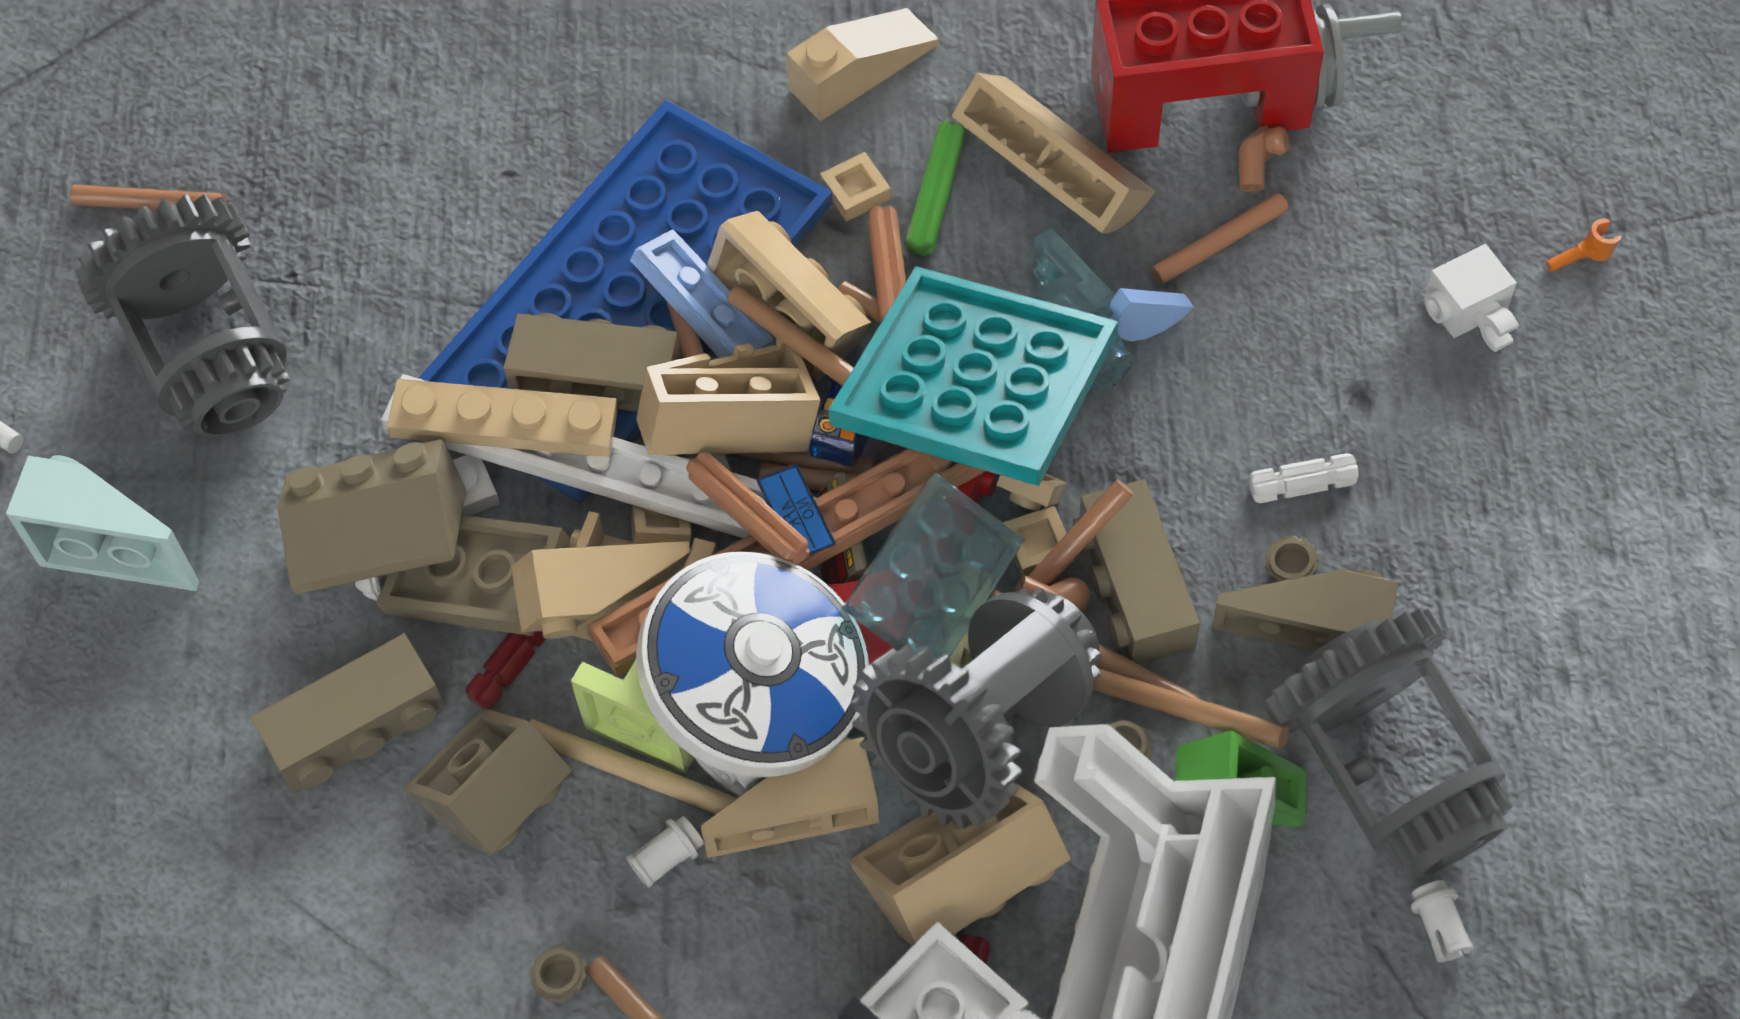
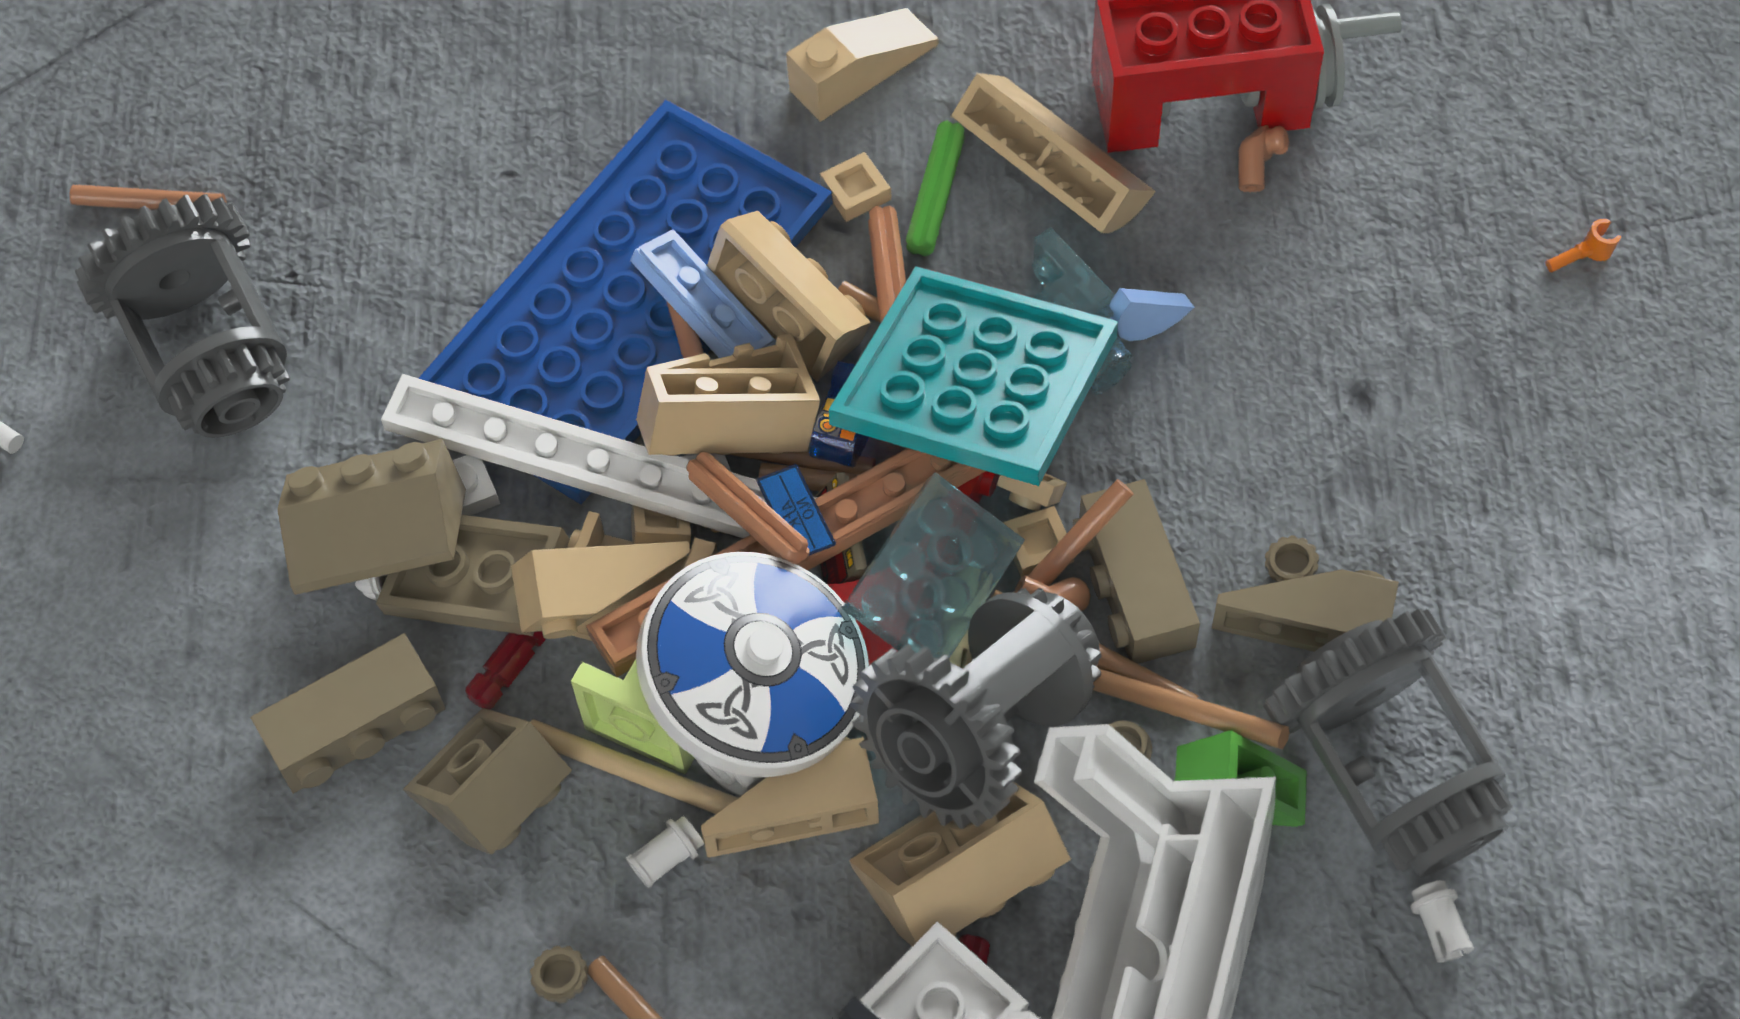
(91, 528): light aqua slope -> none
(503, 417): tan plate -> none
(586, 357): dark tan brick -> none
(790, 334): medium nougat bar -> none
(1219, 239): nougat piece -> none
(1303, 478): white axle -> none
(1473, 294): white brick -> none

